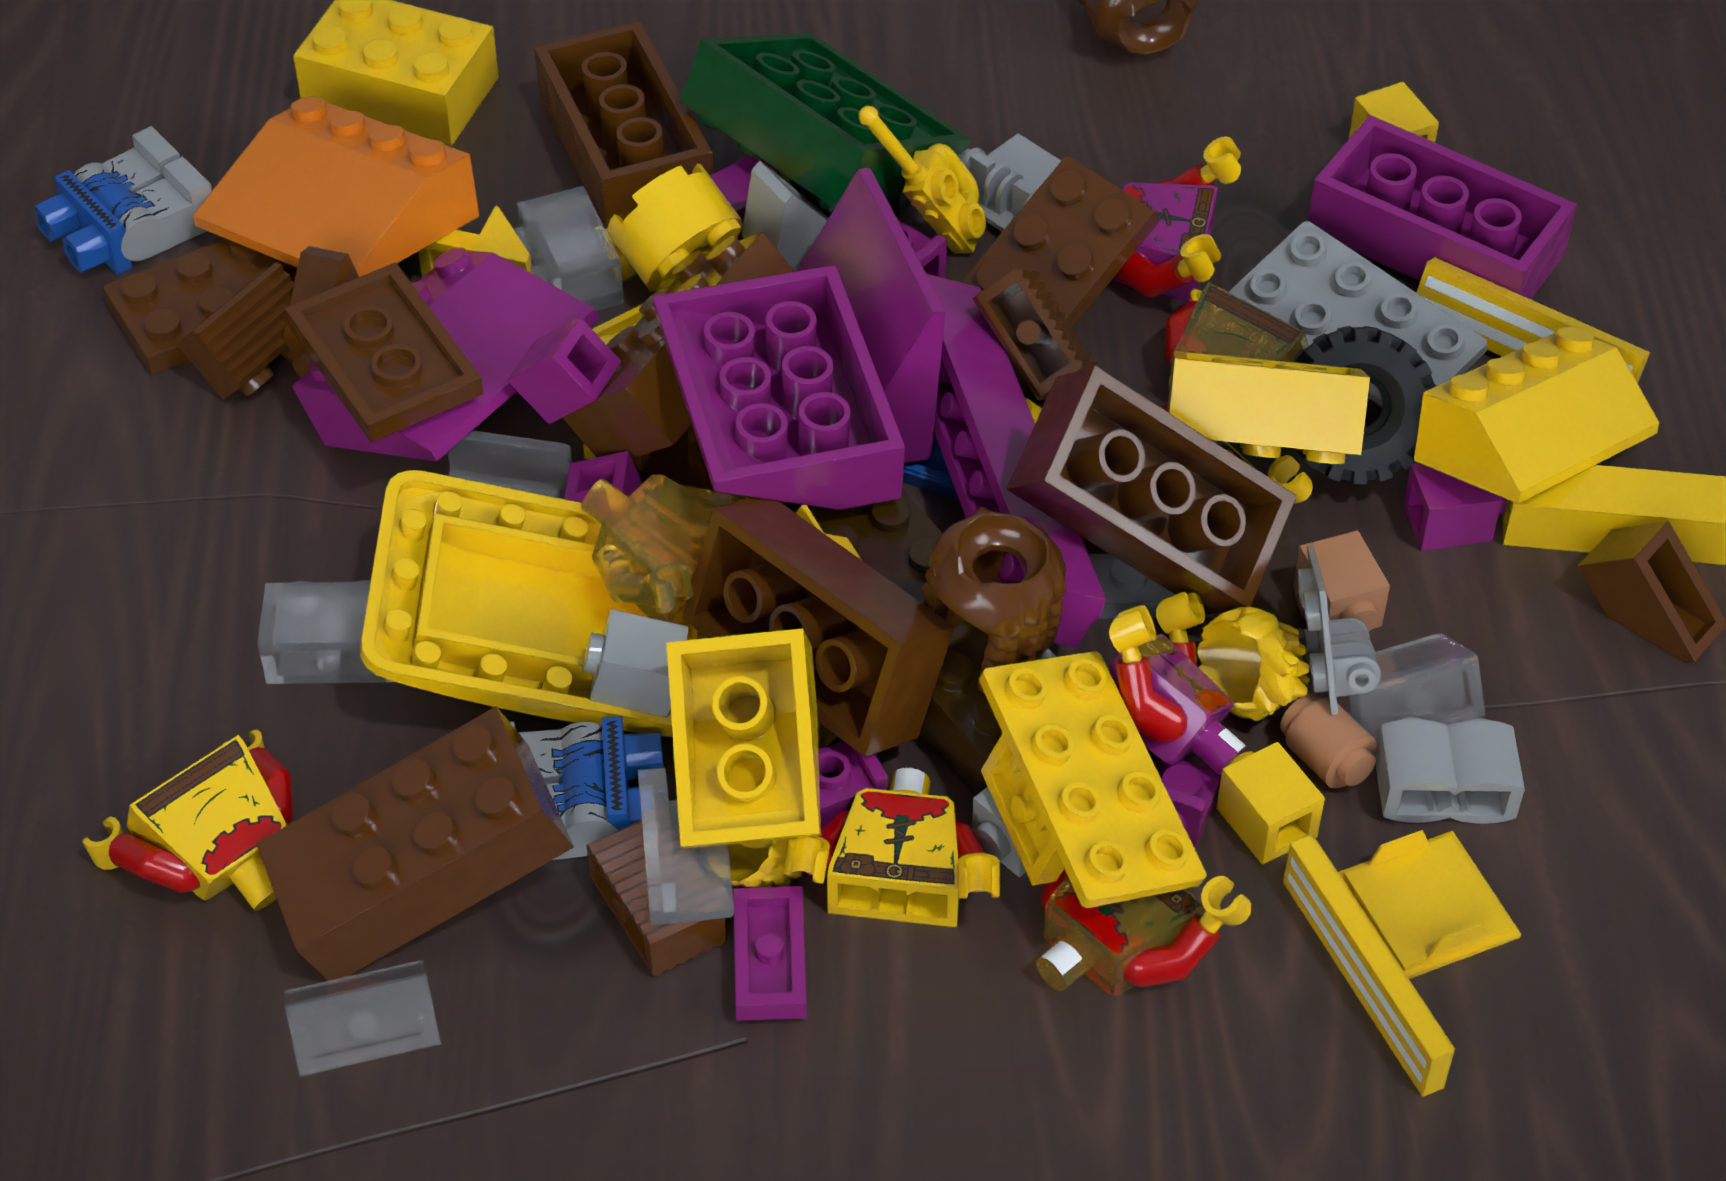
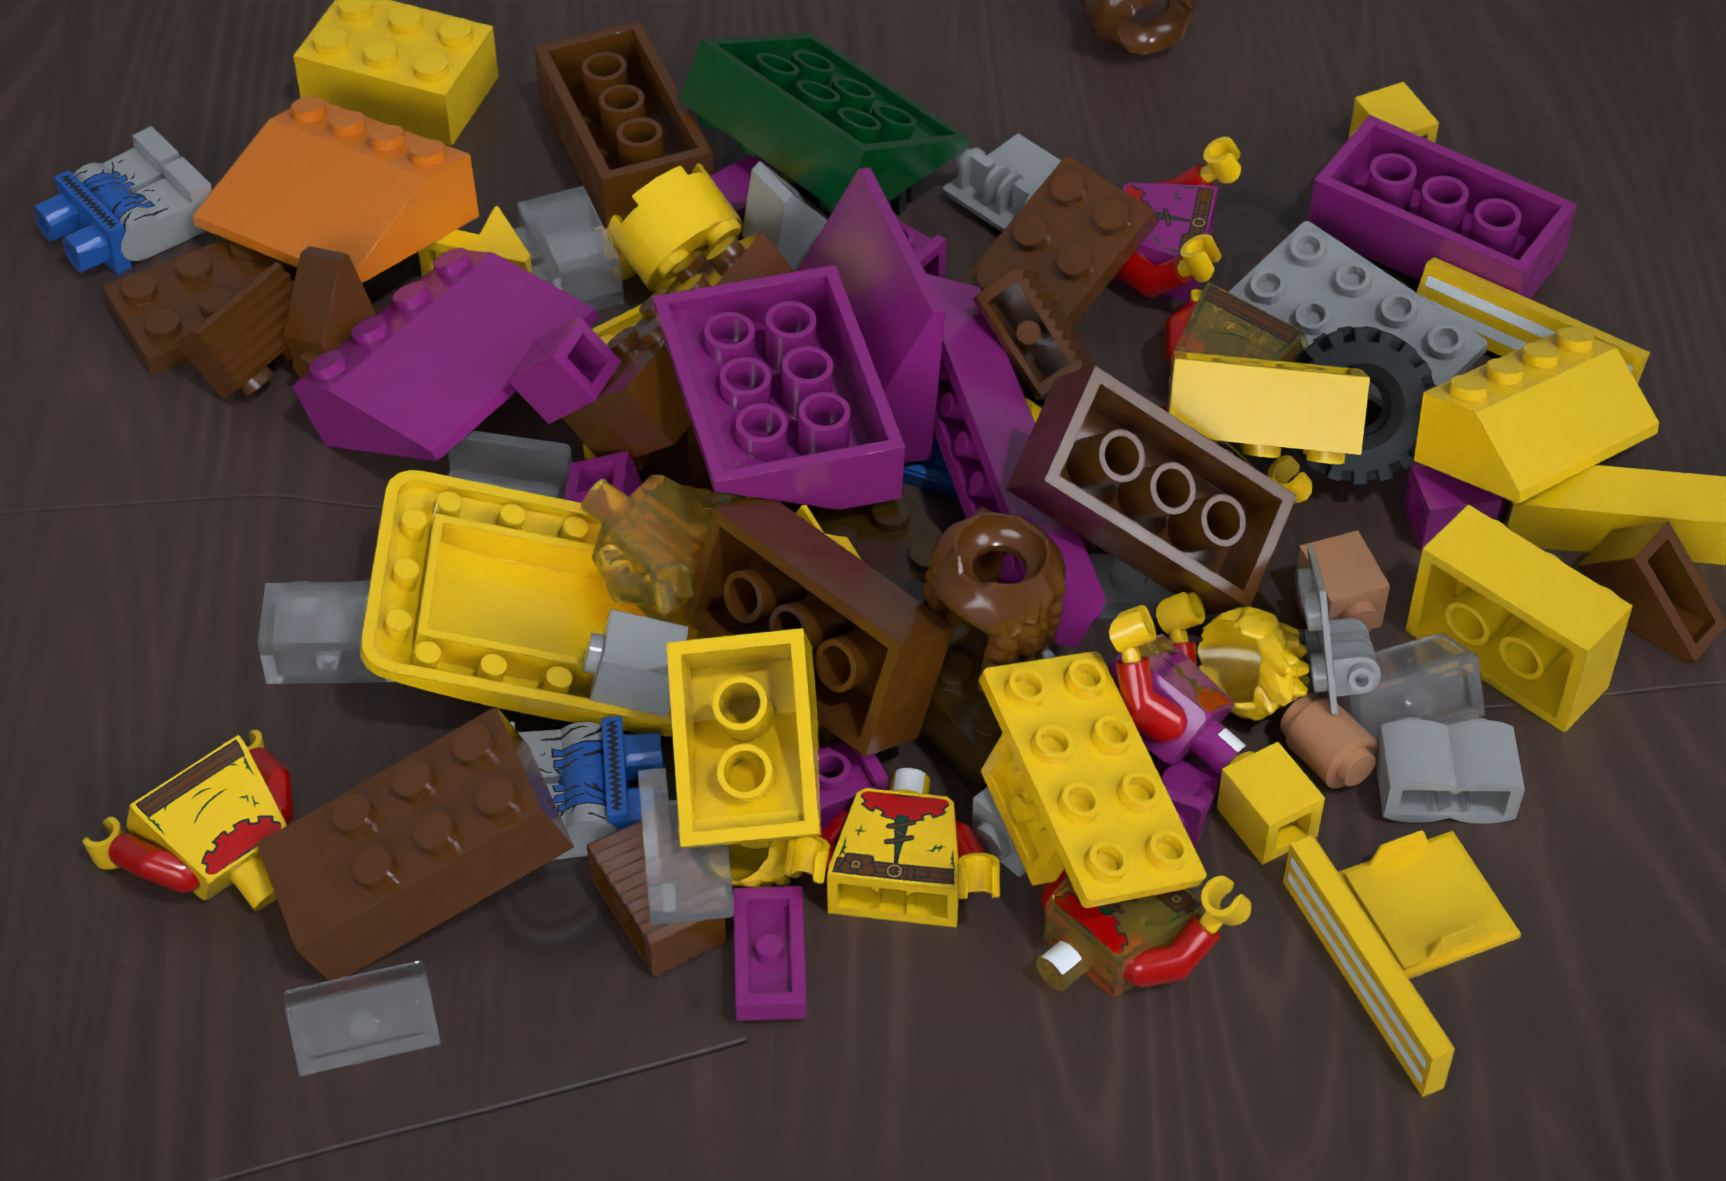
(383, 352): reddish brown plate -> none
(936, 186): yellow piece -> none
(1527, 615): none -> yellow brick

